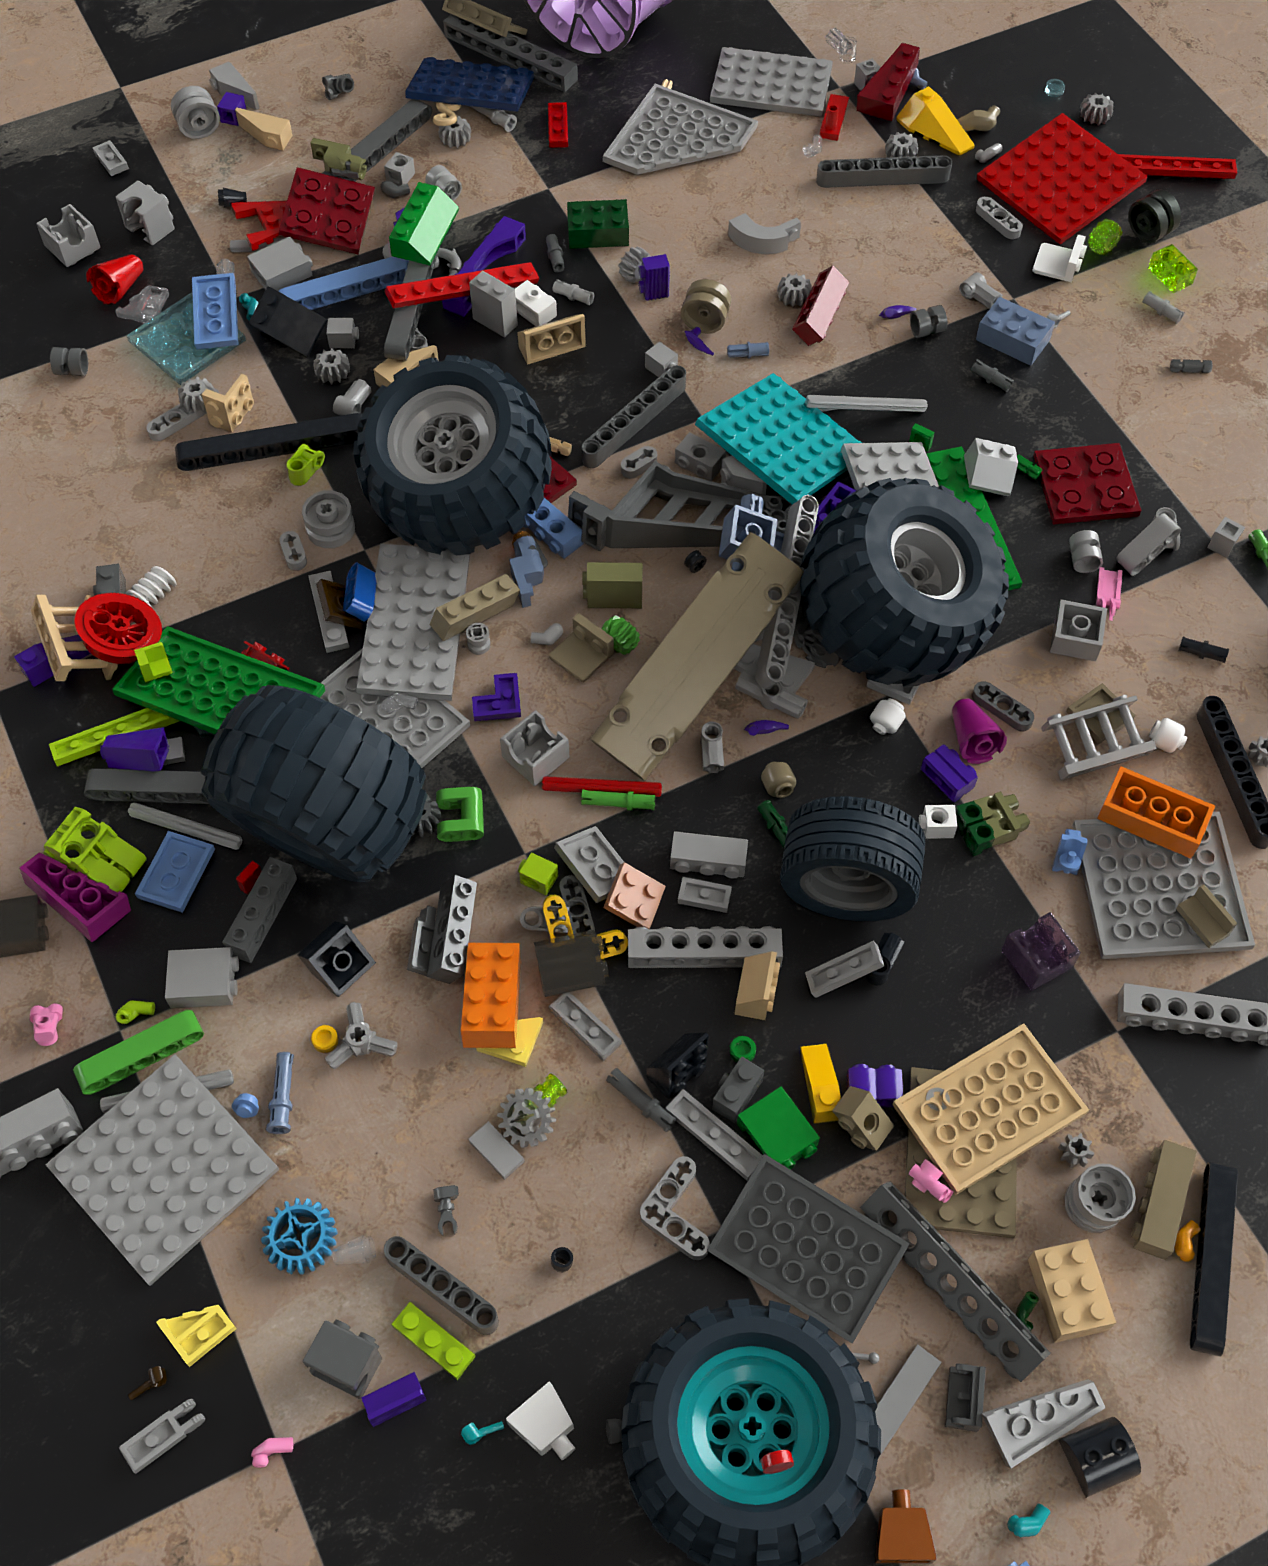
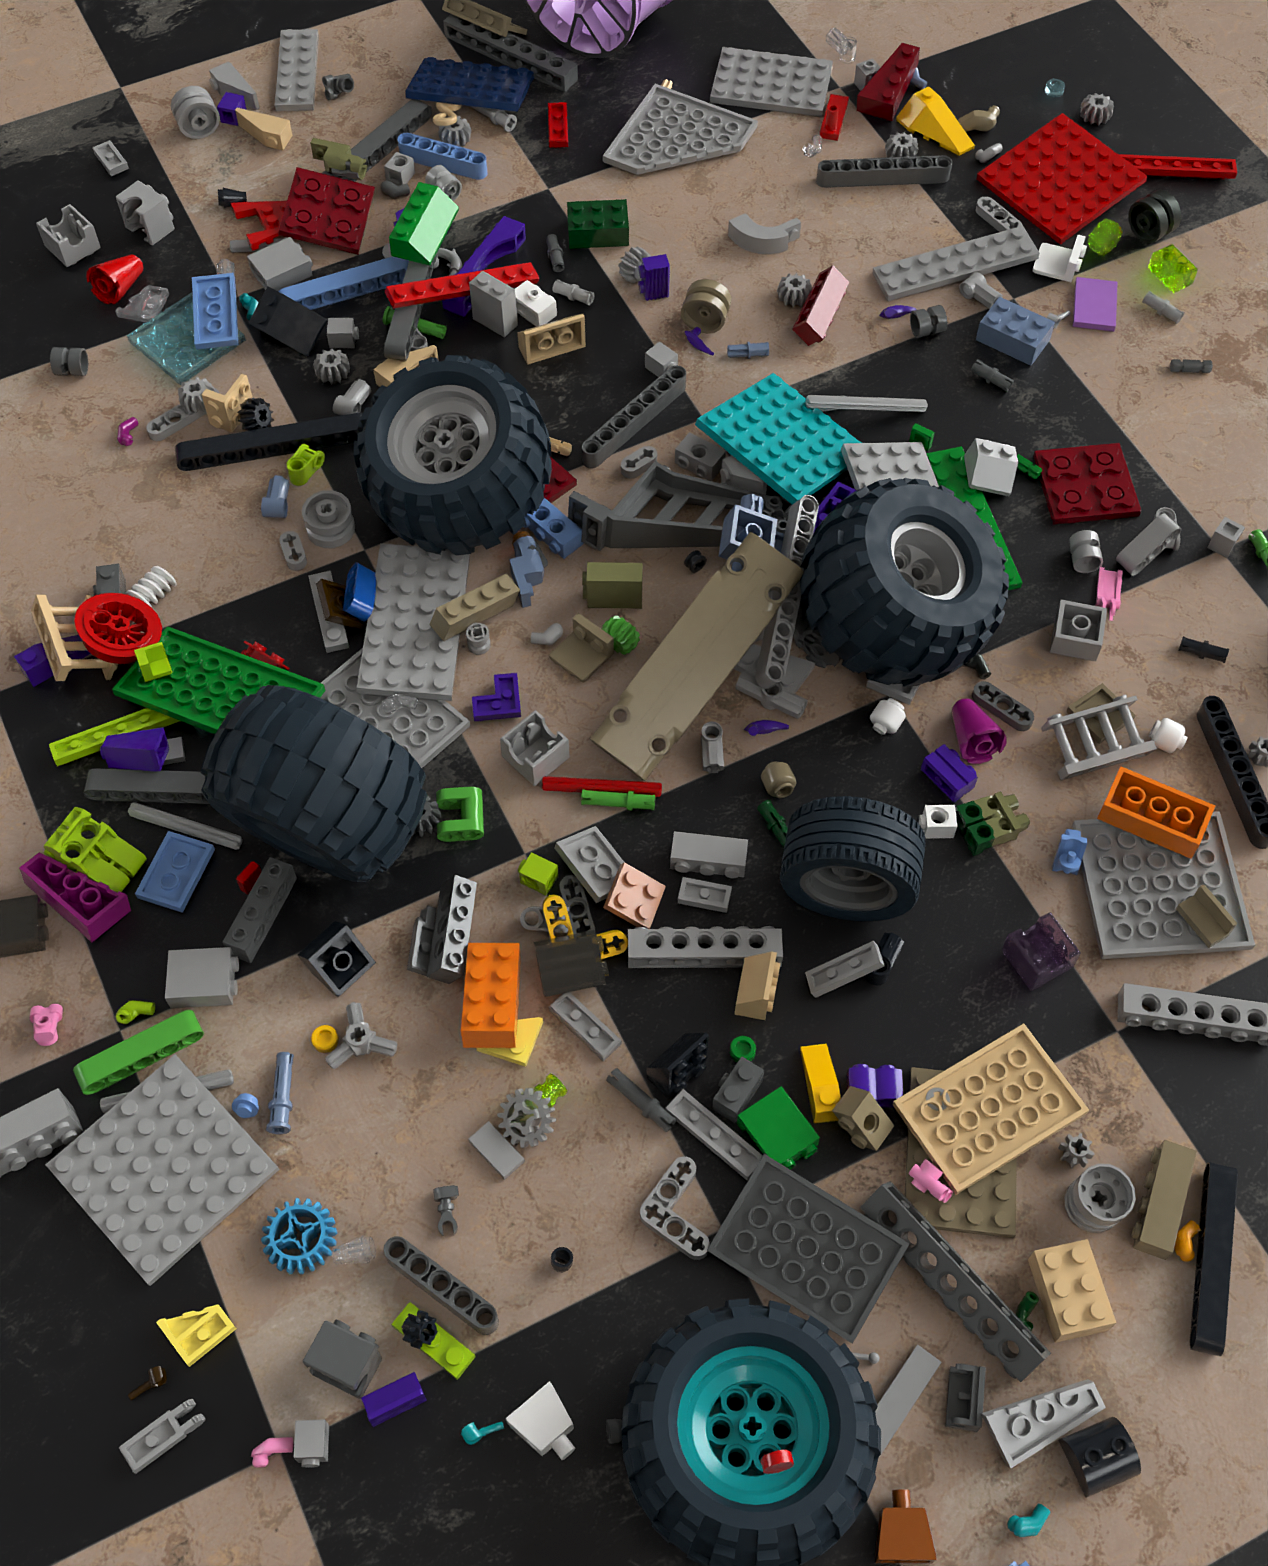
(124, 429): none -> magenta arm
(255, 414): none -> black gear
(275, 502): none -> sand blue piece
(297, 70): none -> light grey plate
(311, 1442): none -> light grey brick
(419, 1329): none -> black gear
(423, 325): none -> bright green pin
(452, 157): none -> medium blue beam
(955, 263): none -> light grey plate
(980, 665): none -> pearl dark grey arm
(1095, 304): none -> medium lavender tile

